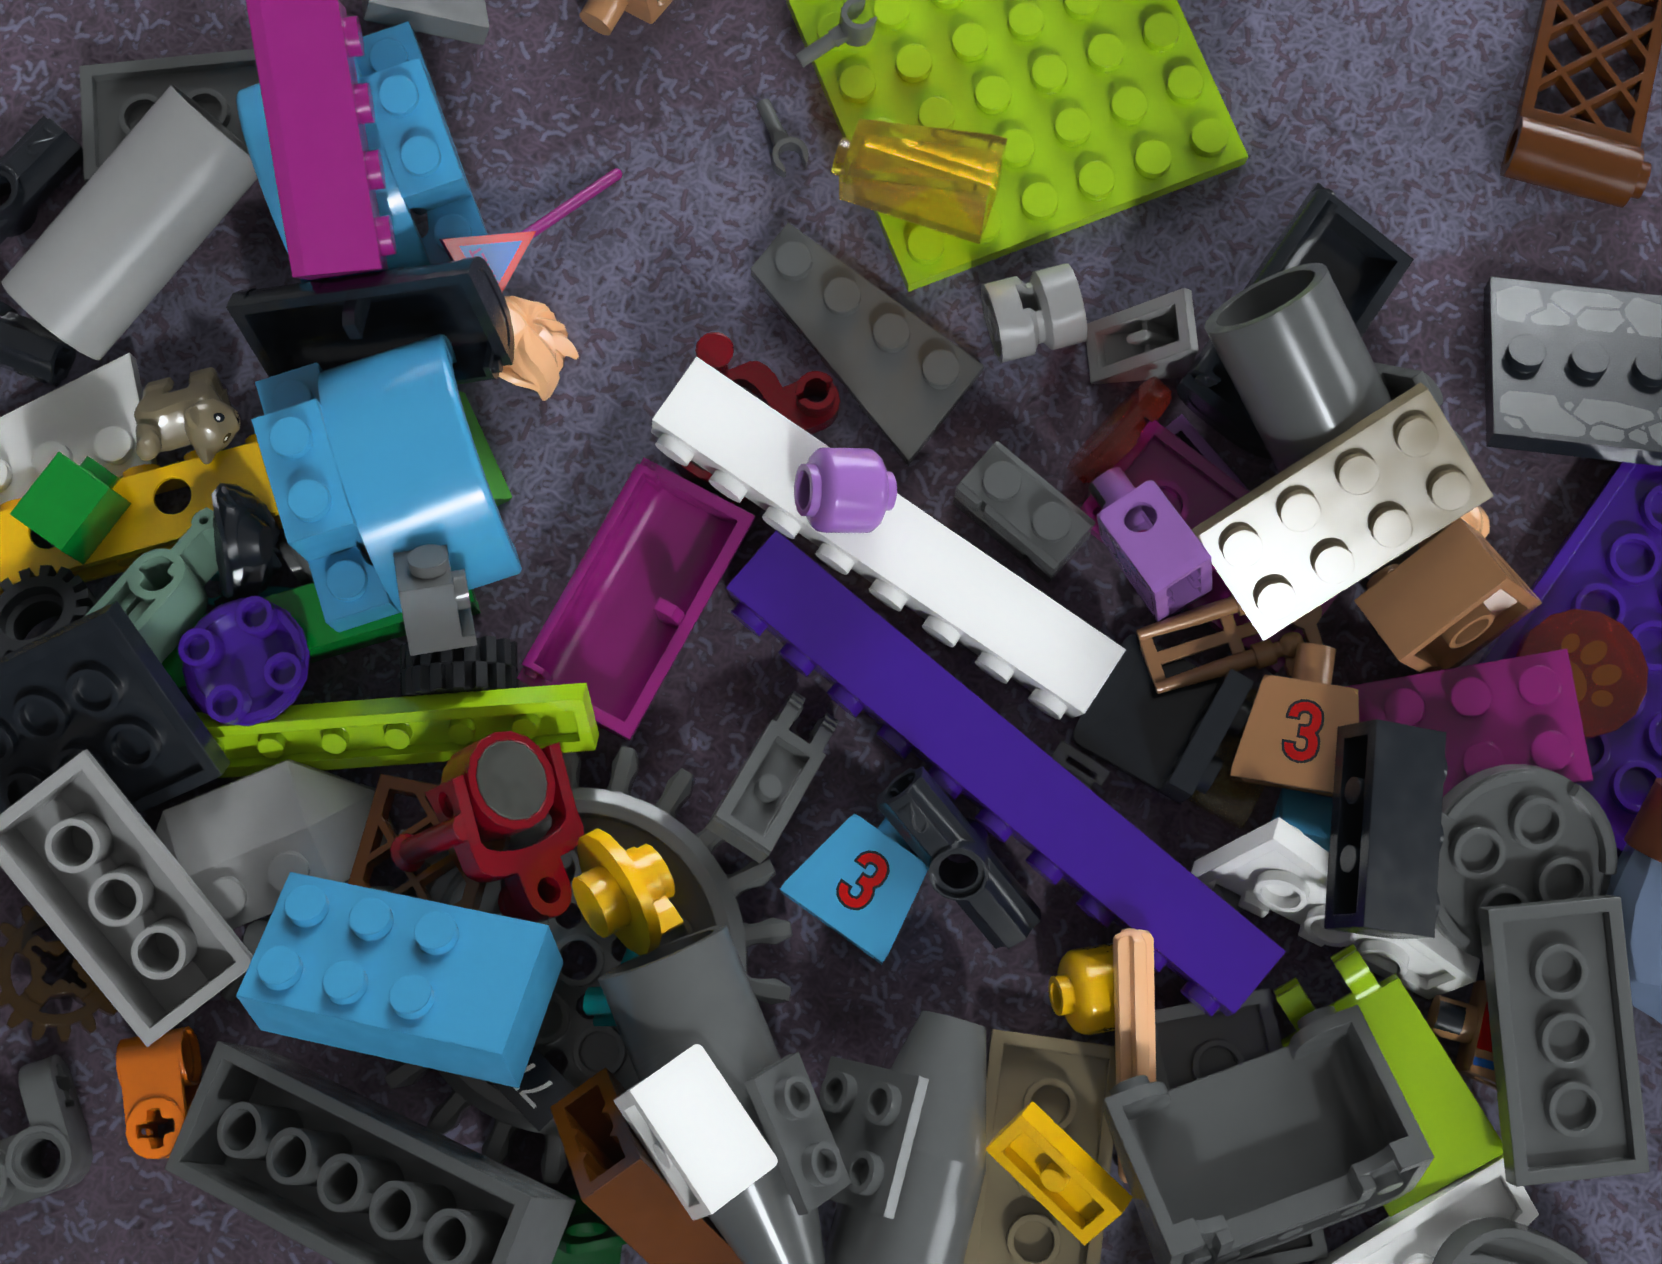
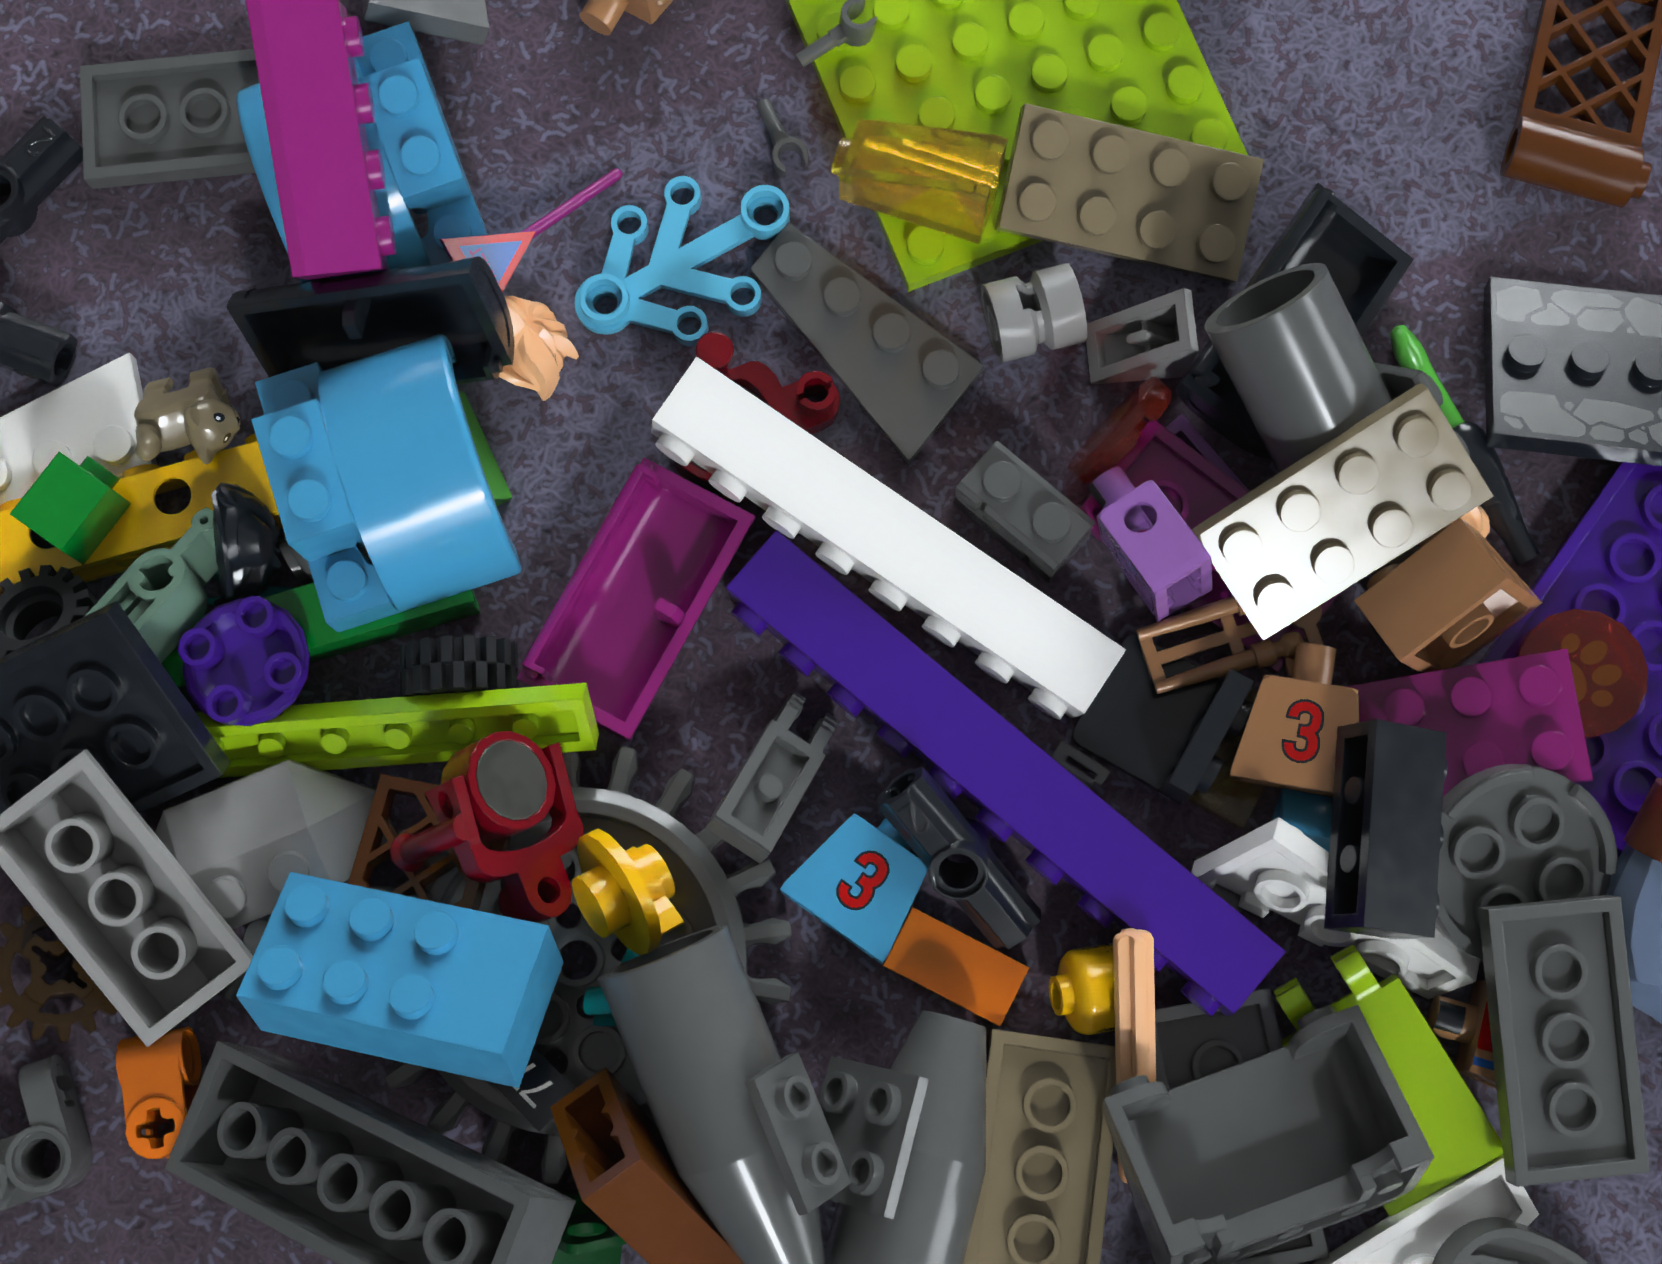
(132, 225): light grey piece -> none
(433, 600): dark grey brick -> none
(675, 266): none -> medium azure plant
(696, 1132): white panel -> none
(844, 490): medium lavender head -> none
(956, 967): none -> orange tile
(1059, 1173): yellow plate -> none
(1128, 193): none -> dark tan plate
(1502, 508): none -> black piece

